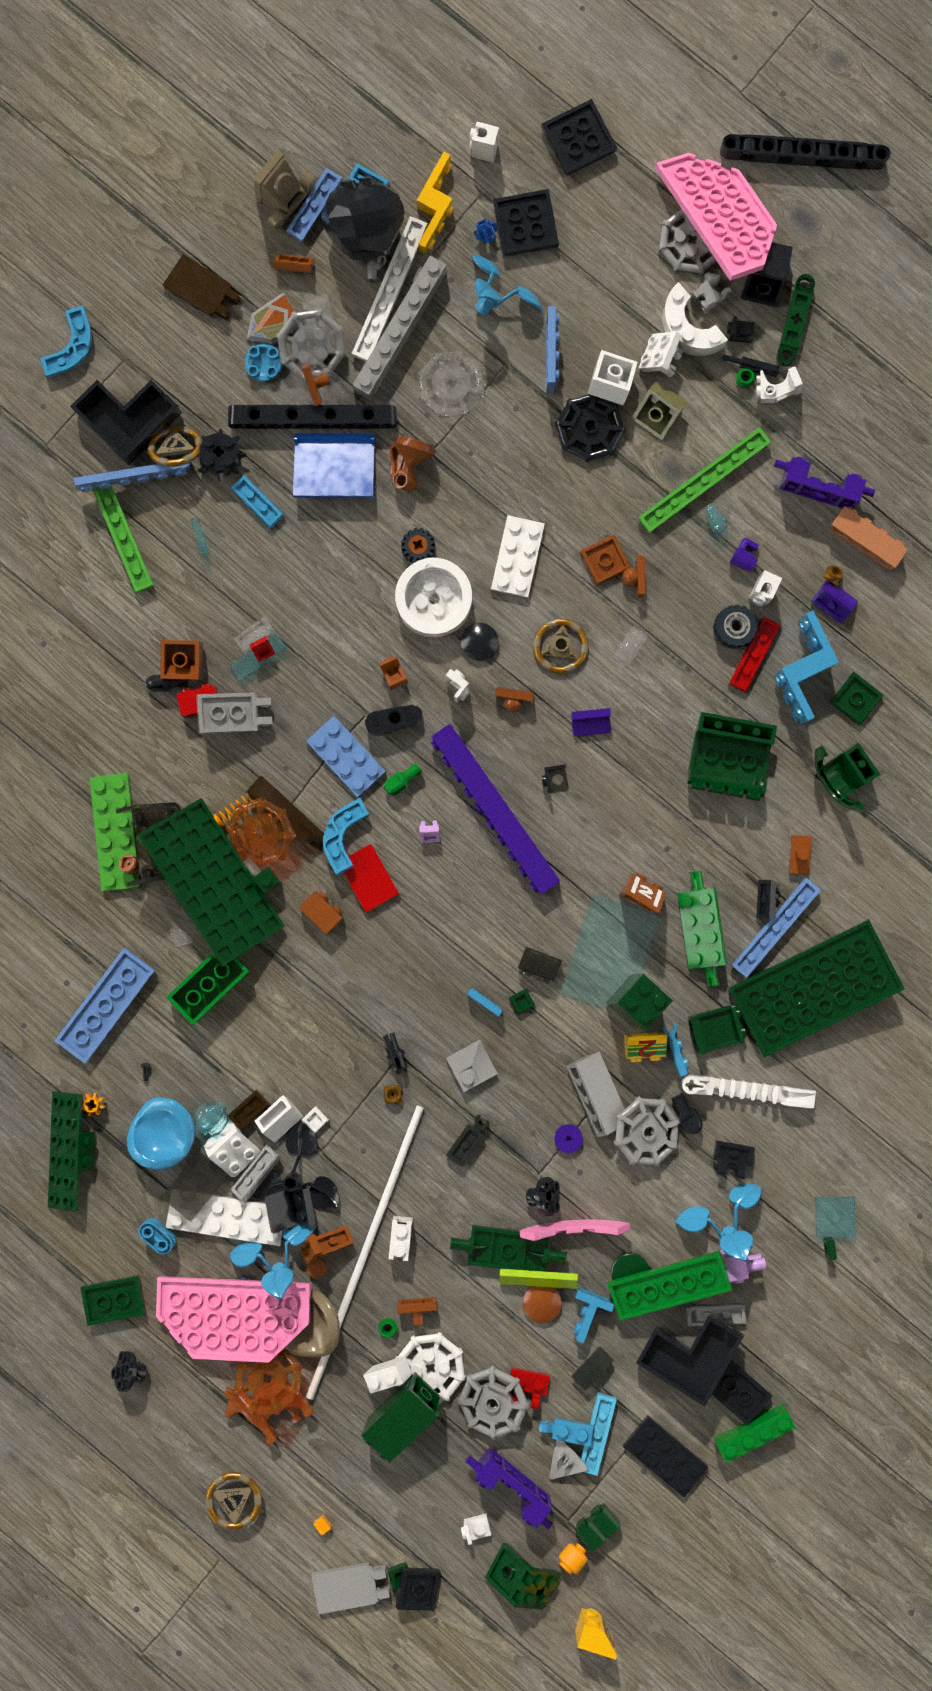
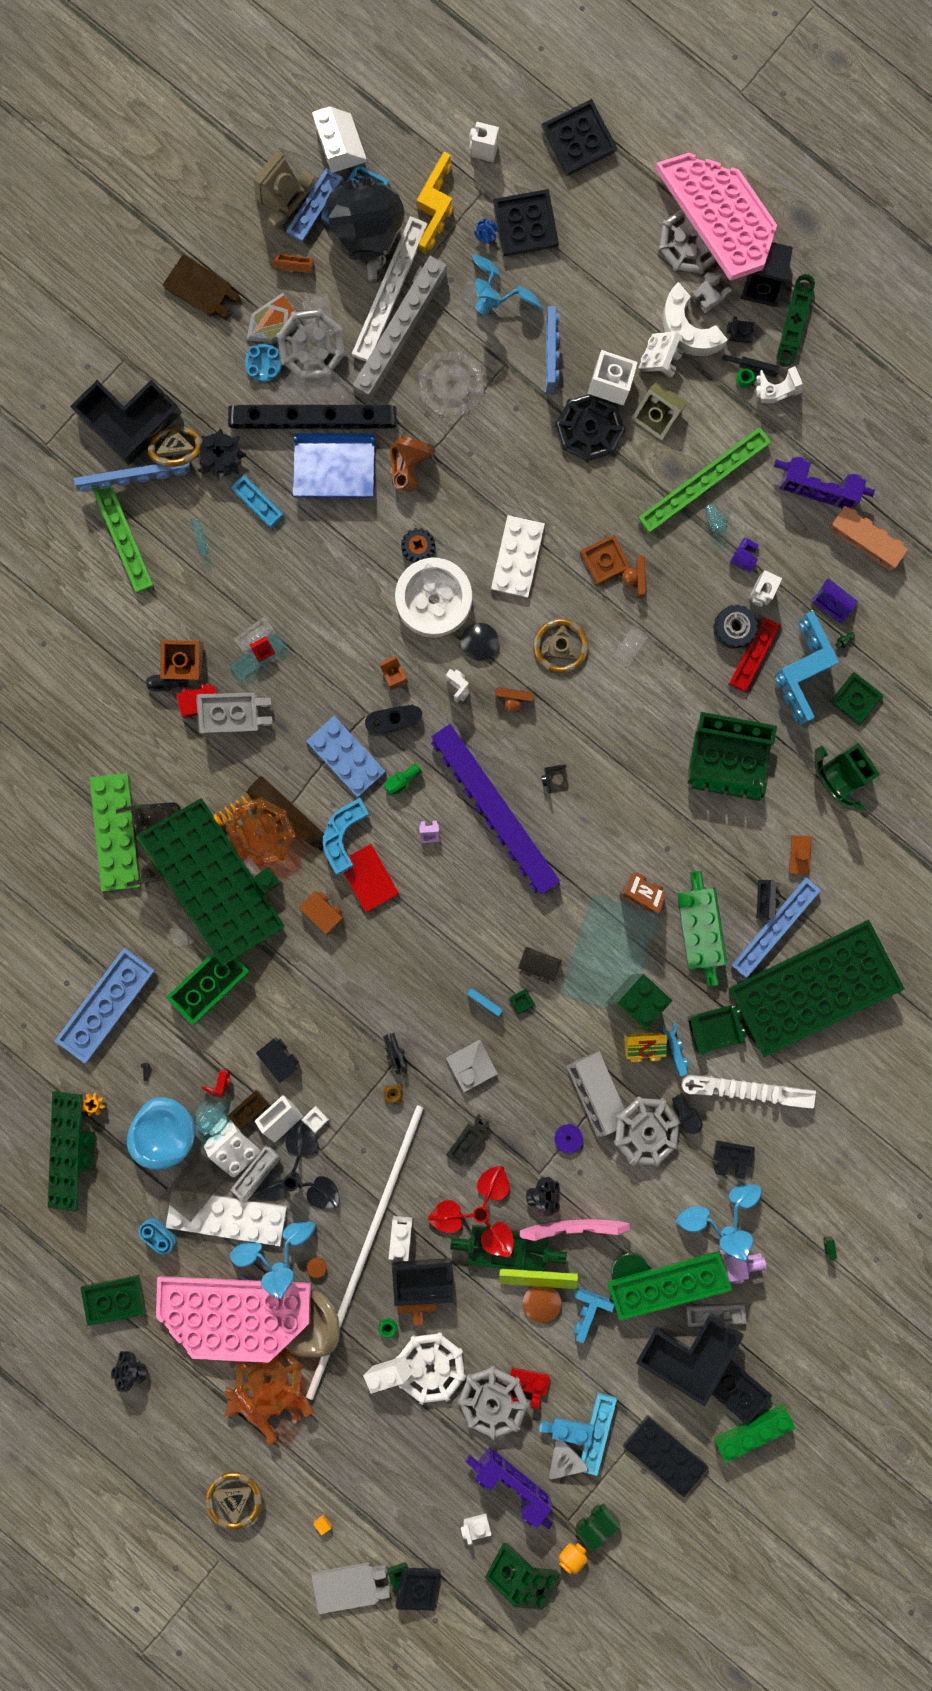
(76, 349): dark azure plate -> none
(129, 864): dark orange tile -> none
(222, 1082): none -> red plate
(278, 1059): none -> black brick
(289, 1209): black bracket -> none
(315, 383): dark orange tile -> none
(326, 1243): dark orange bracket -> none
(338, 138): none -> white slope
(402, 1417): dark green brick -> none
(422, 1282): none -> black piece
(495, 1240): none -> red plant
(591, 722): dark purple panel -> none
(592, 1368): pearl dark grey slope -> none
(594, 1634): yellow slope -> none
(820, 152): black beam -> none
(833, 574): pearl gold plate -> none
(835, 1216): clear light blue tile -> none
(843, 641): none -> dark green piece

